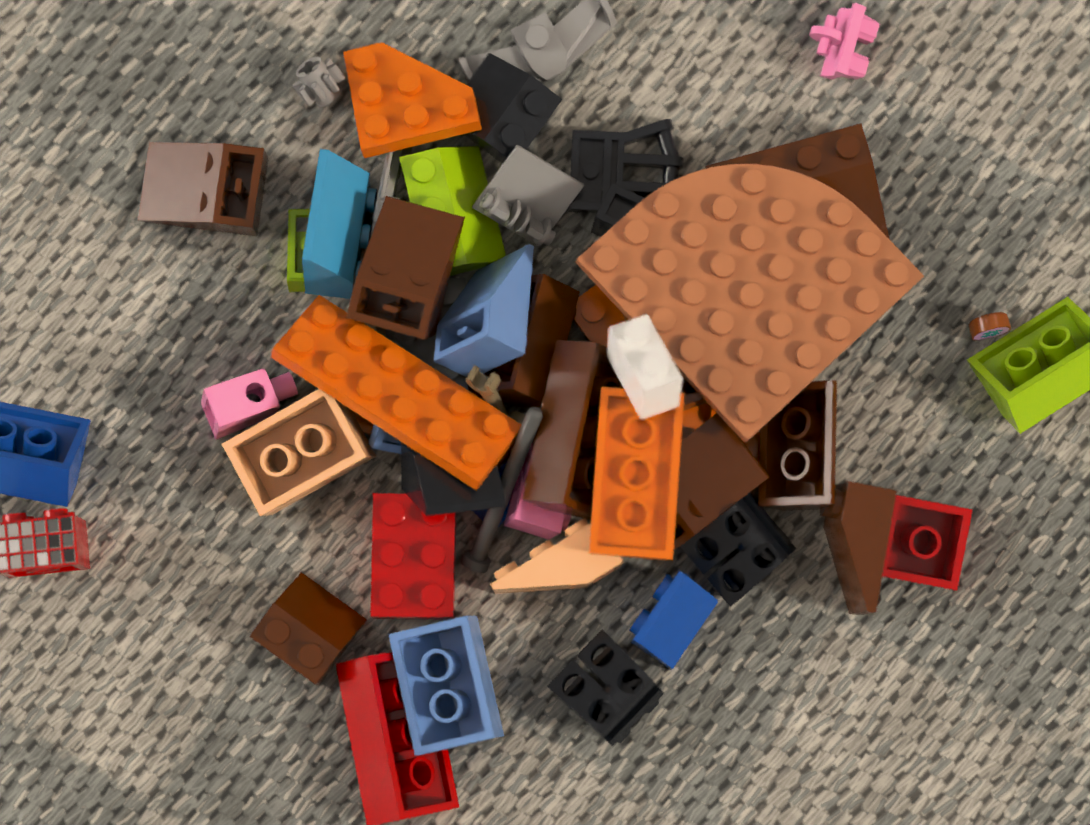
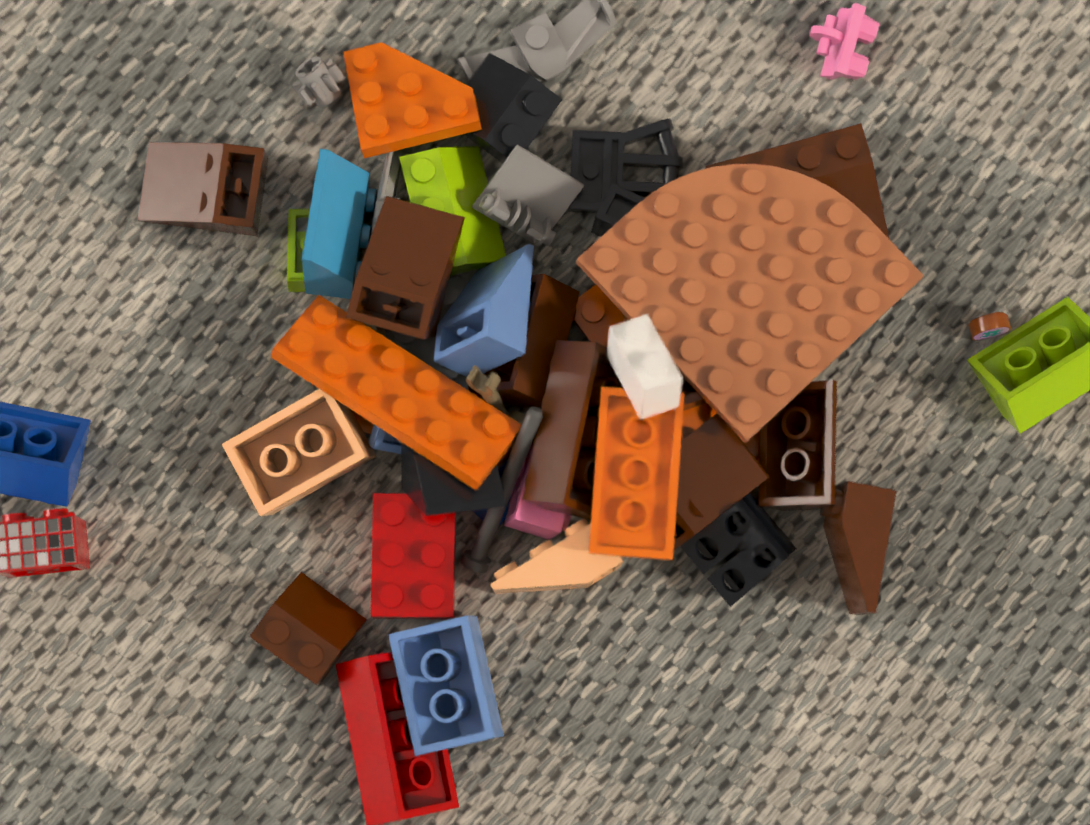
(231, 410): bright pink torso -> none
(620, 702): black hips -> none
(674, 620): blue slope -> none
(927, 542): red brick -> none

